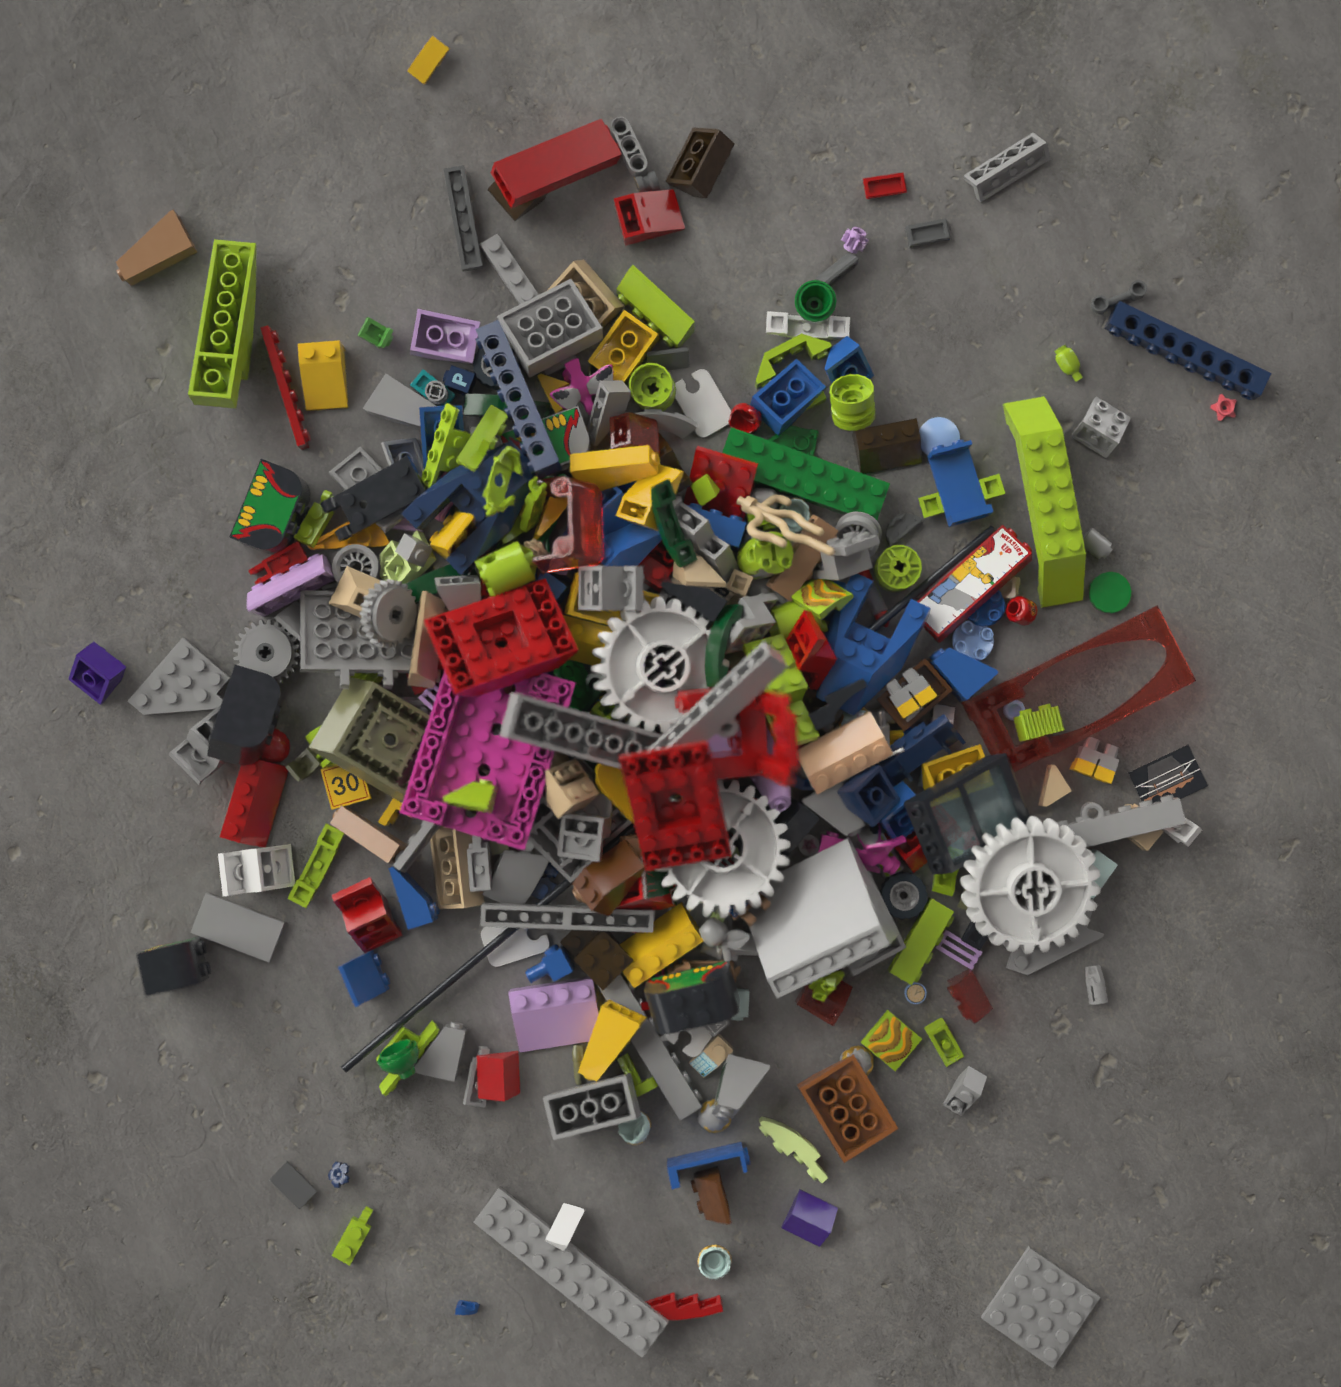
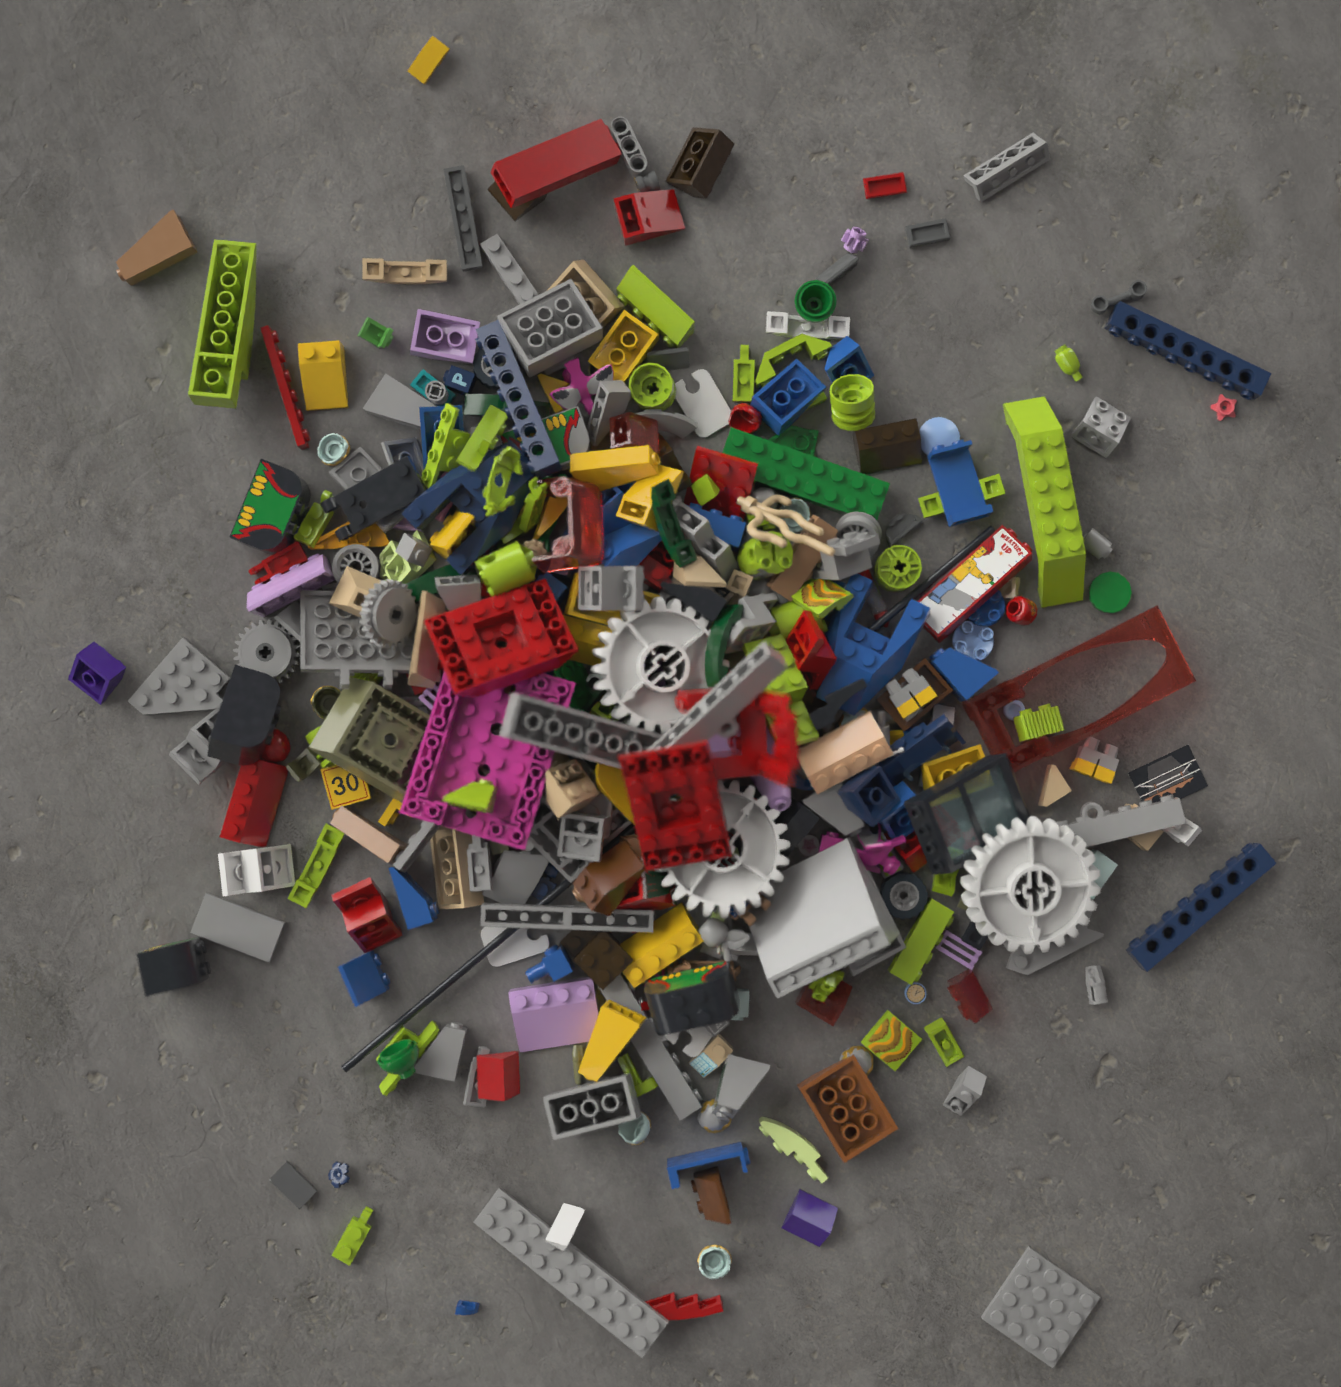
(324, 699): none -> olive hair
(333, 449): none -> light aqua hair
(404, 272): none -> tan slope
(743, 377): none -> lime plate
(1260, 864): none -> dark blue brick

